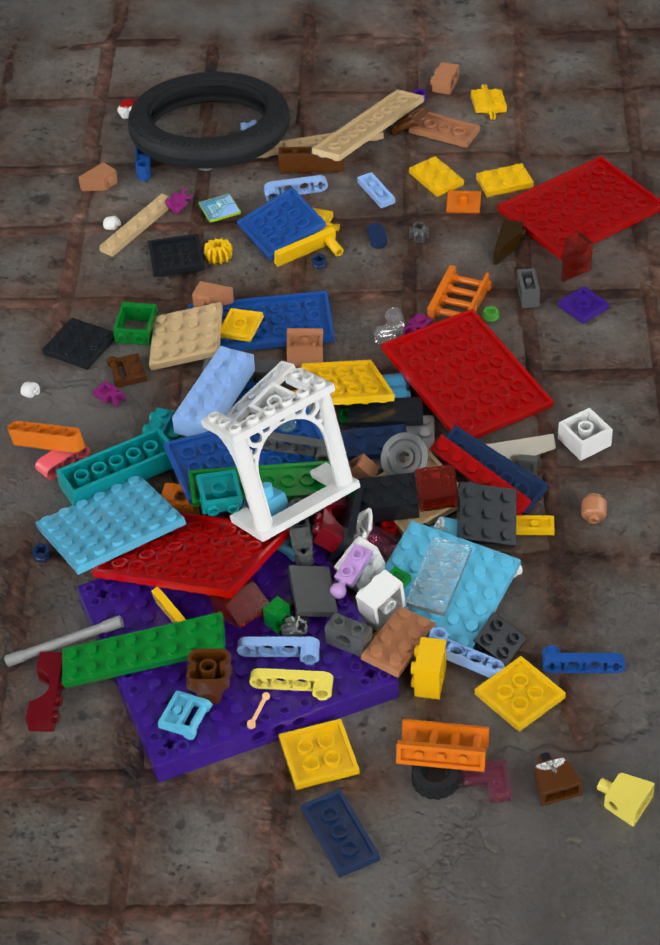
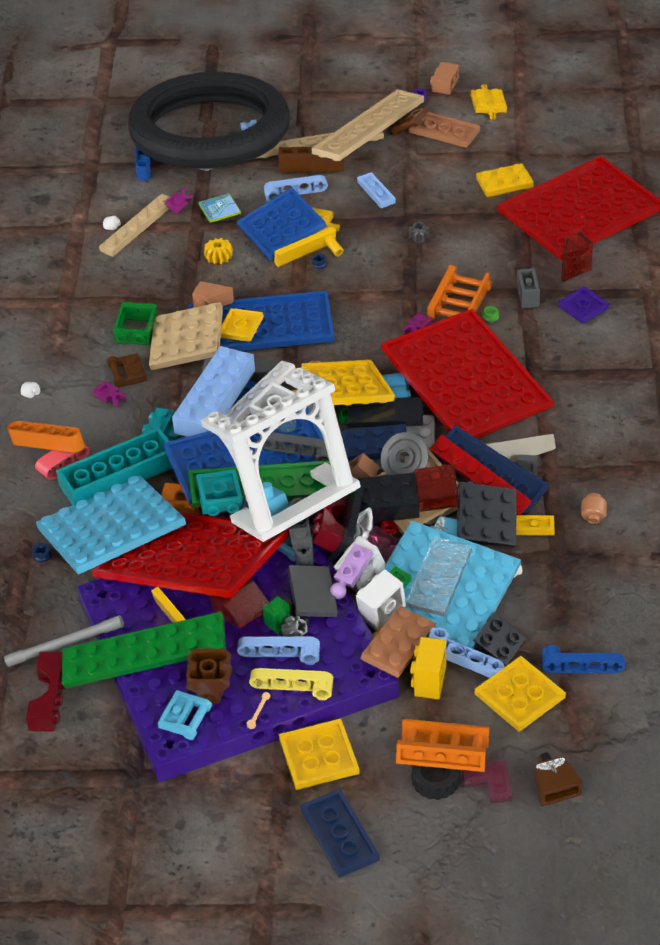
(79, 343): black plate -> none
(98, 178): nougat slope -> none
(125, 107): hair -> none
(176, 255): black plate -> none
(304, 345): nougat bracket -> none
(348, 634): dark grey brick -> none
(377, 235): dark blue tile -> none
(392, 329): clear cylinder -> none
(436, 176): yellow plate -> none
(463, 202): orange piece -> none
(508, 239): dark brown slope -> none
(585, 434): white brick -> none
(627, 796): light yellow torso -> none

